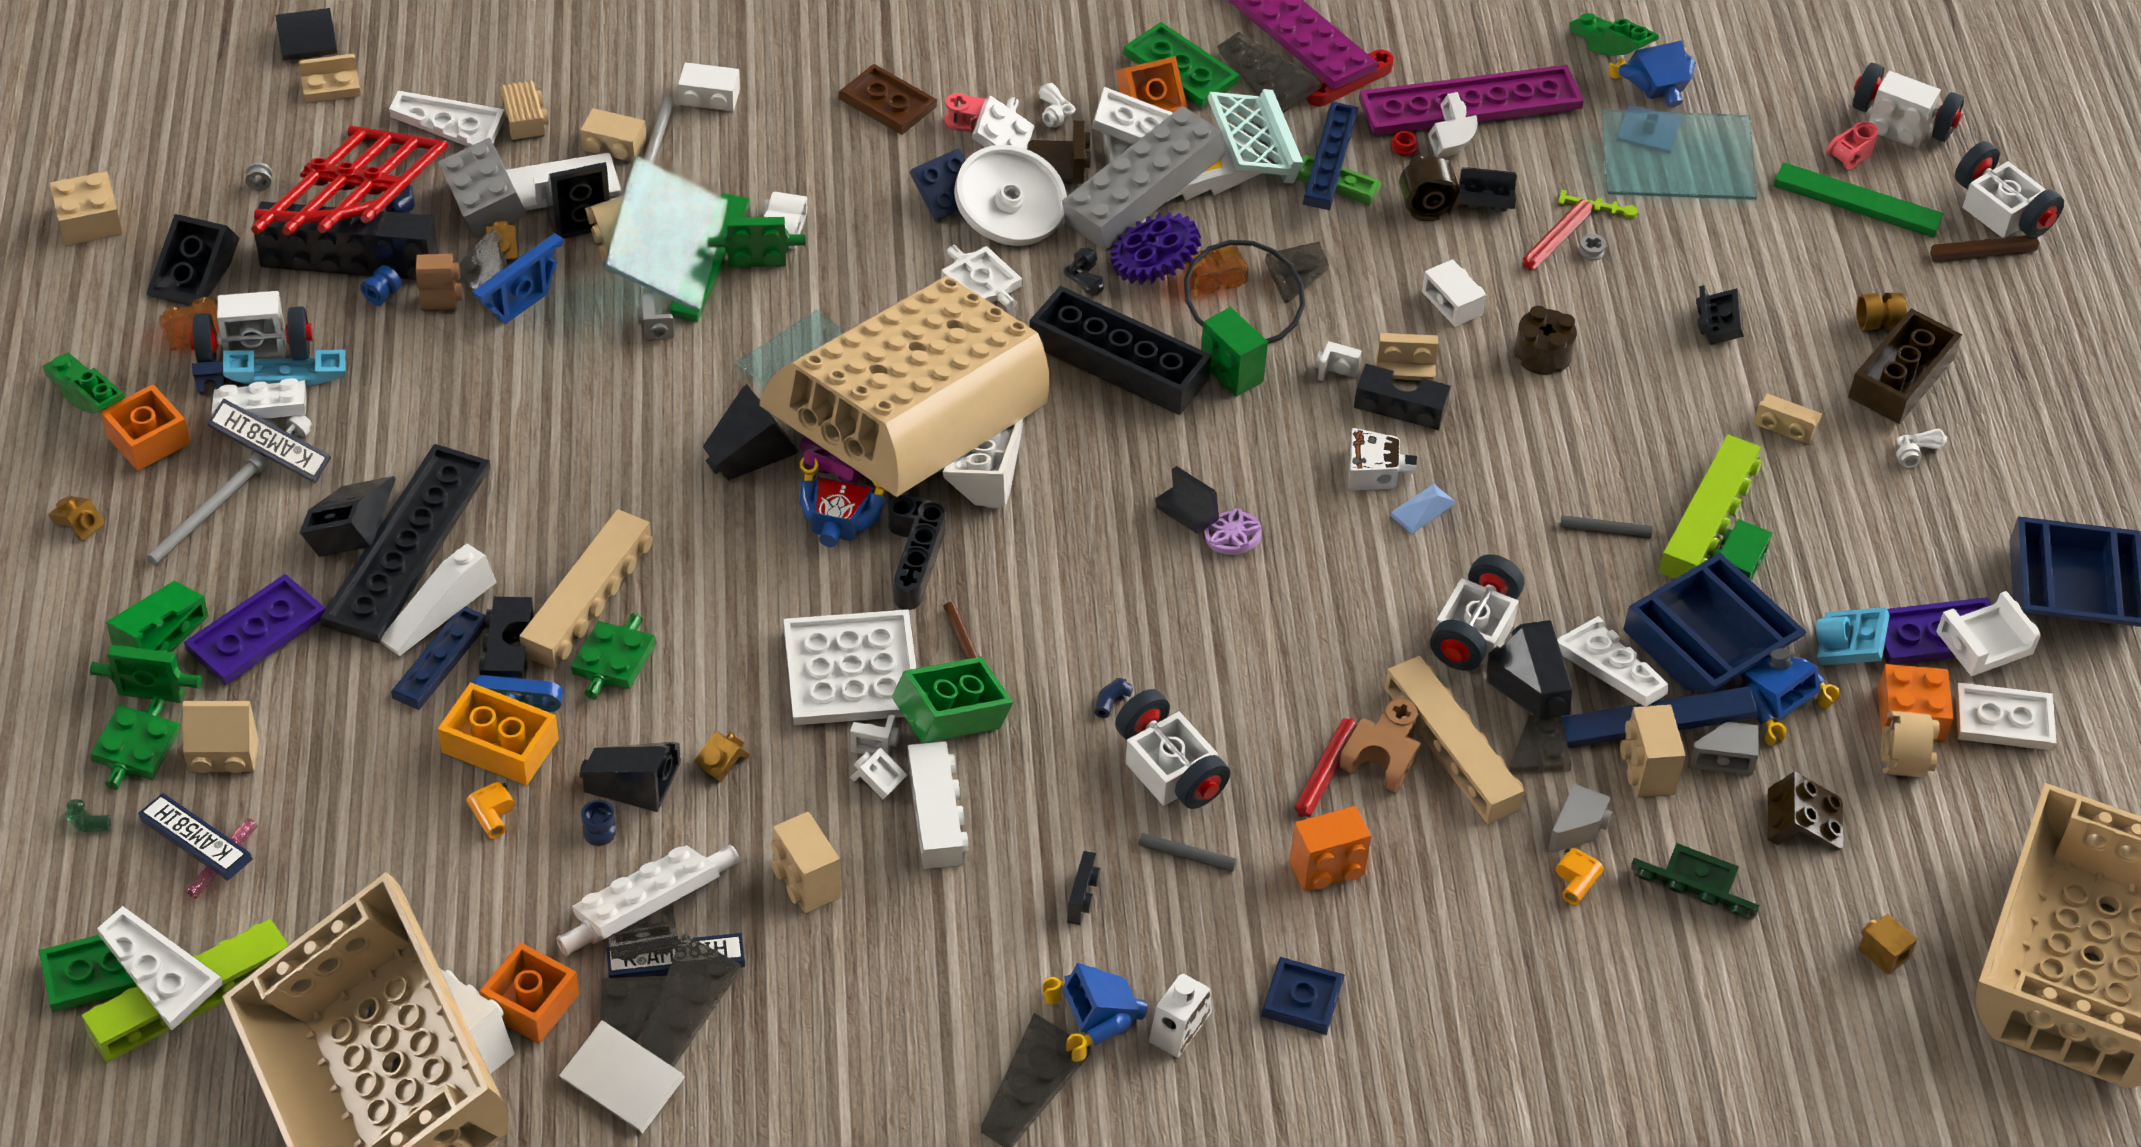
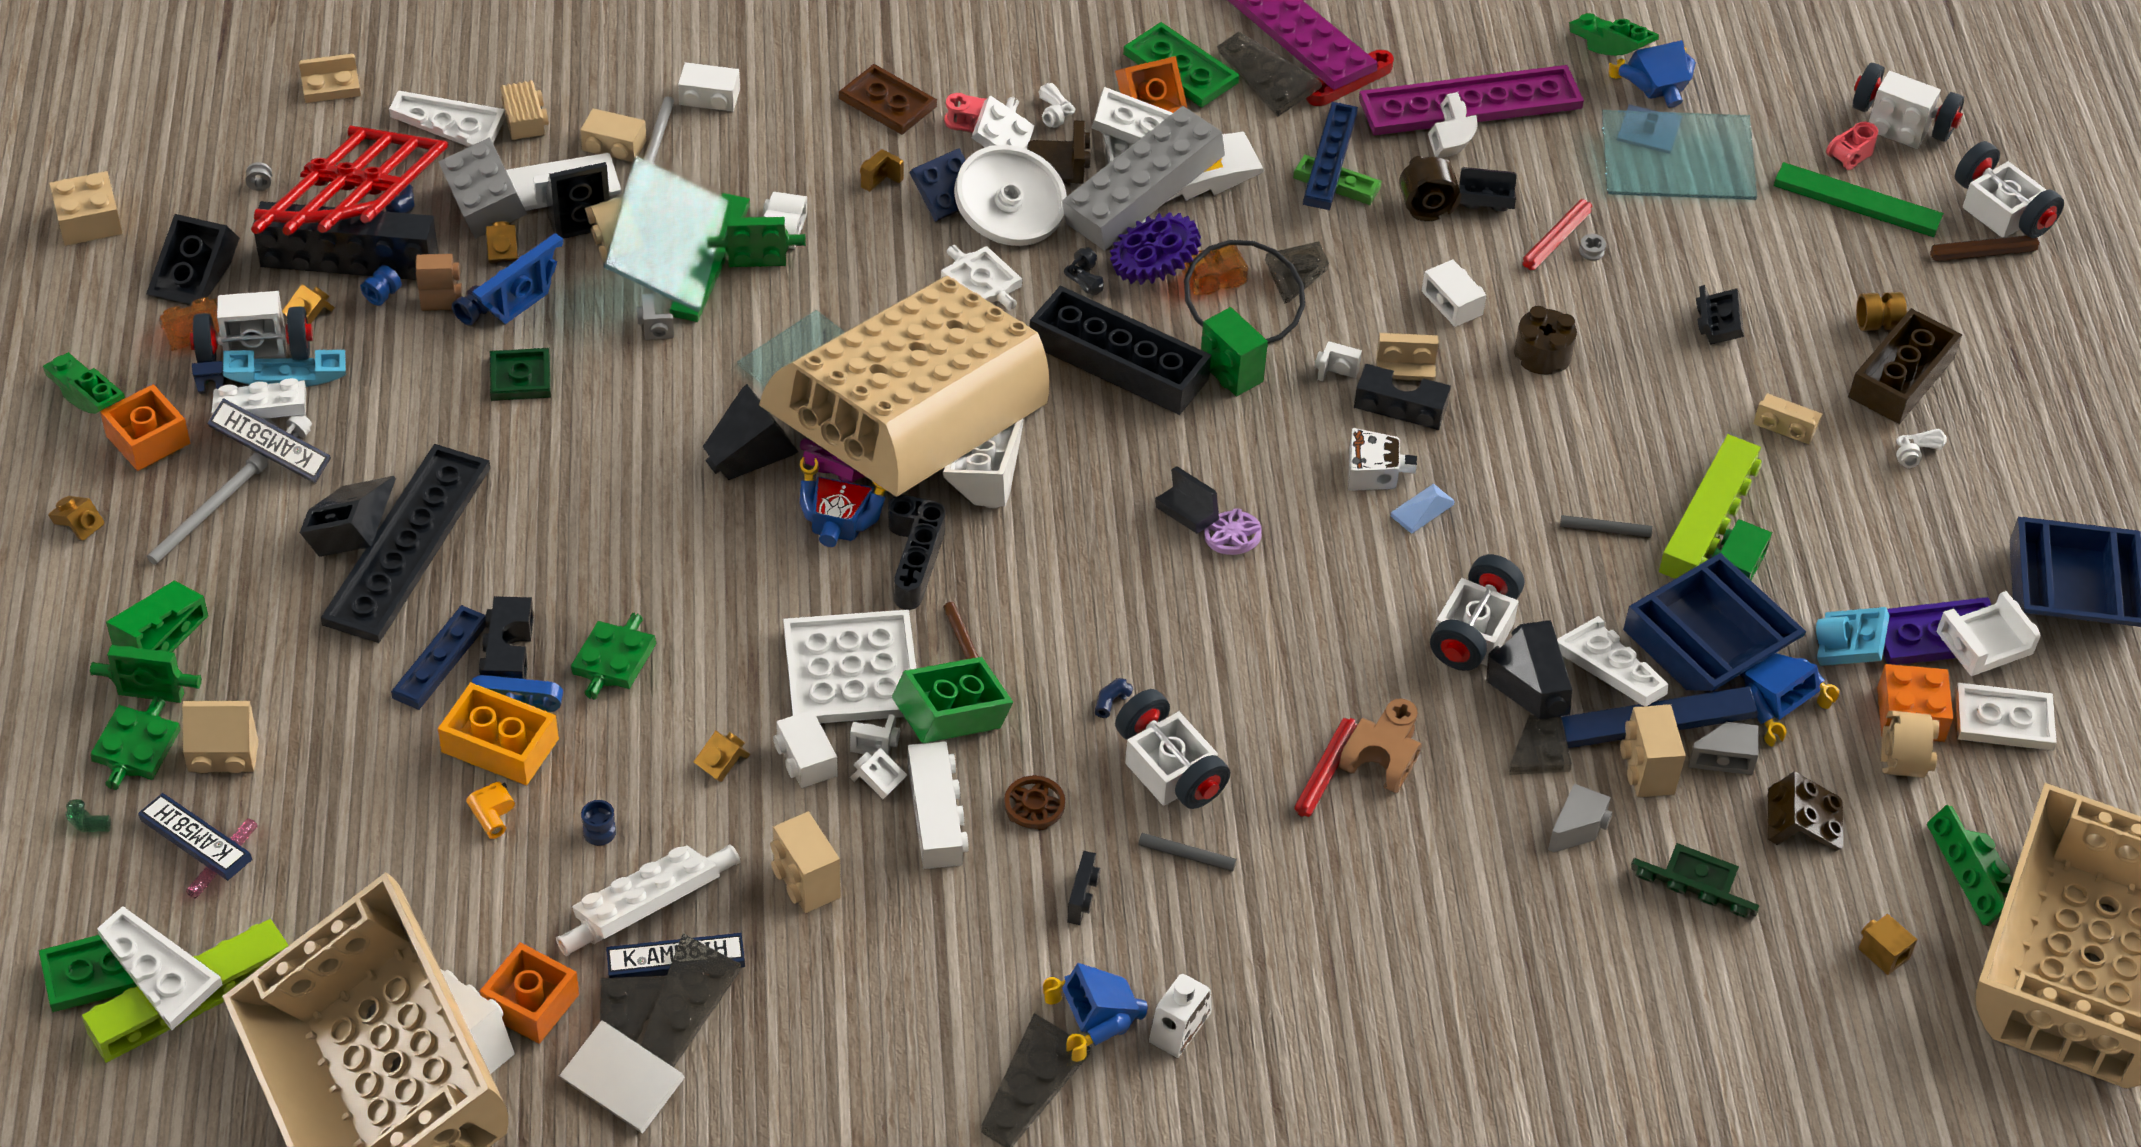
(254, 629): dark purple plate -> none
(306, 34): black slope -> none
(311, 300): none -> pearl gold bracket
(445, 593): white wedge -> none
(468, 308): none -> dark blue wheel
(483, 260): clear smoke wing -> none
(520, 374): none -> dark green tile
(586, 589): tan brick -> none
(632, 773): black slope -> none
(645, 939): clear smoke wing -> none
(806, 749): none -> white brick
(879, 167): none -> pearl gold bracket
(1034, 802): none -> reddish brown wheel
(1274, 132): light aqua fence -> none
(1303, 995): dark blue tile -> none
(1330, 848): orange brick -> none
(1404, 143): red plate -> none
(1456, 740): tan brick -> none
(1580, 871): light orange piece -> none
(1628, 211): lime piece -> none
(1780, 659): dark grey piece -> none
(1973, 862): none -> green bracket

